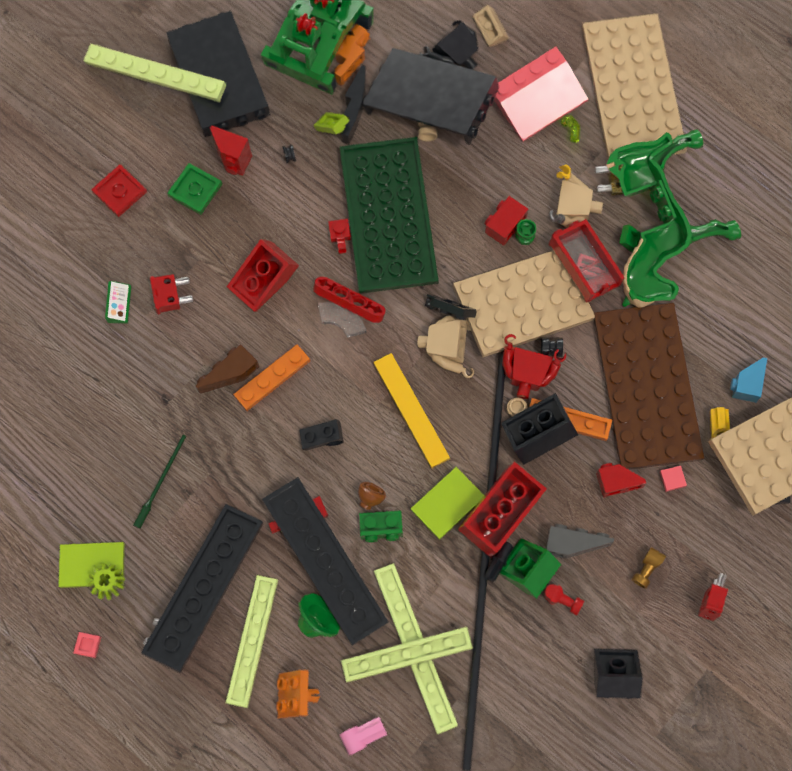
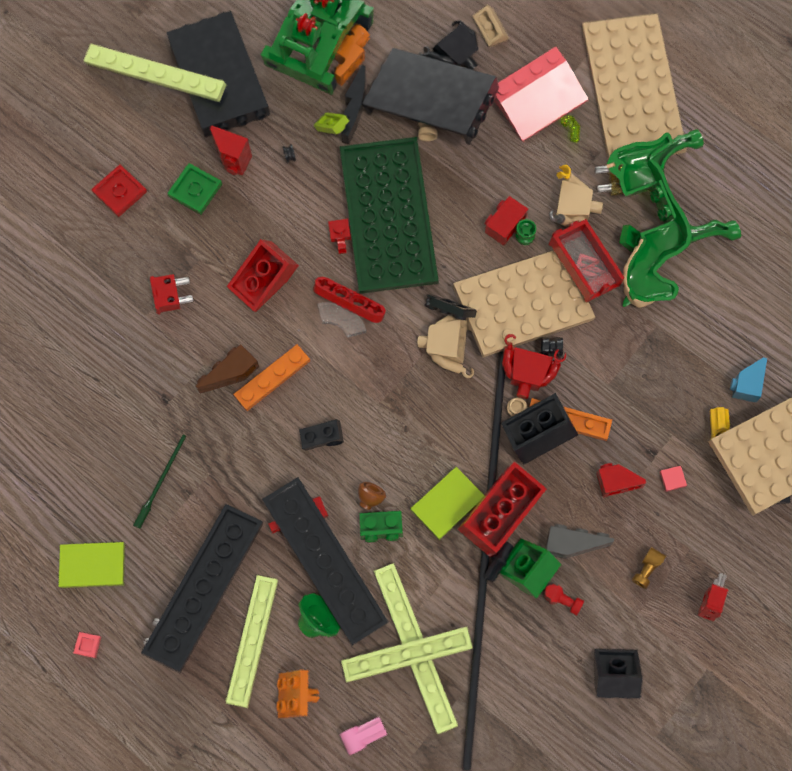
(99, 583): lime gear -> none
(118, 302): slope -> none
(411, 411): yellow tile -> none
(648, 386): reddish brown plate -> none

